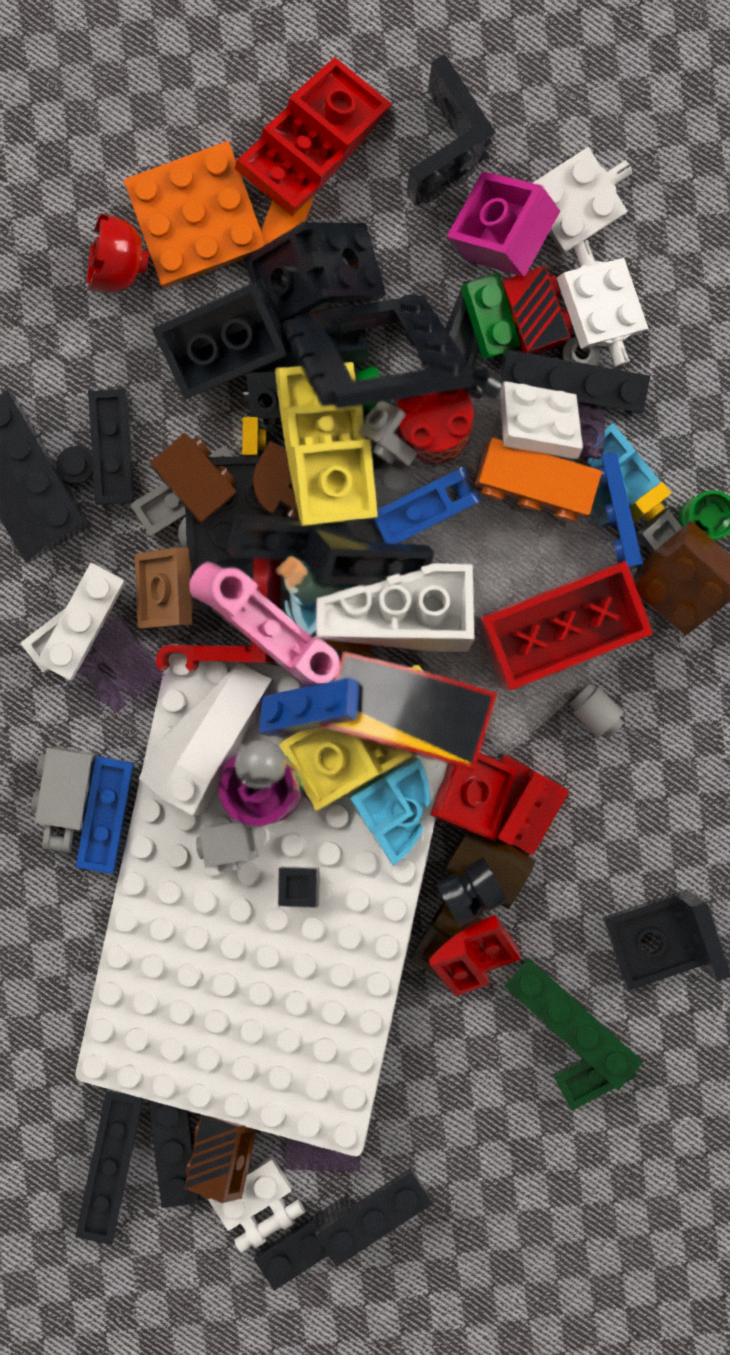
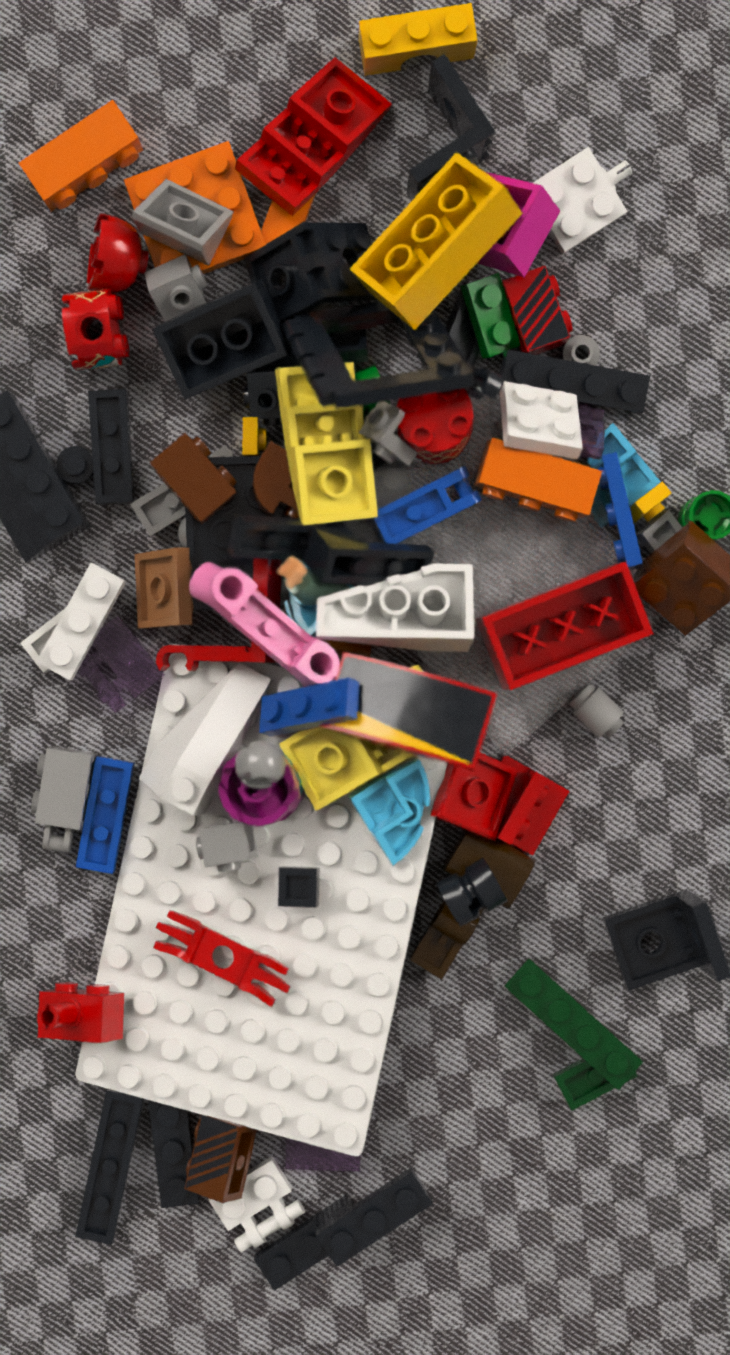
(77, 318): none -> red brick
(81, 1014): none -> red brick
(82, 156): none -> orange brick
(176, 287): none -> light grey brick
(183, 221): none -> light grey slope
(200, 953): none -> red piece
(396, 38): none -> yellow arch
(436, 240): none -> yellow brick
(471, 953): red slope -> none
(602, 303): white plate -> none

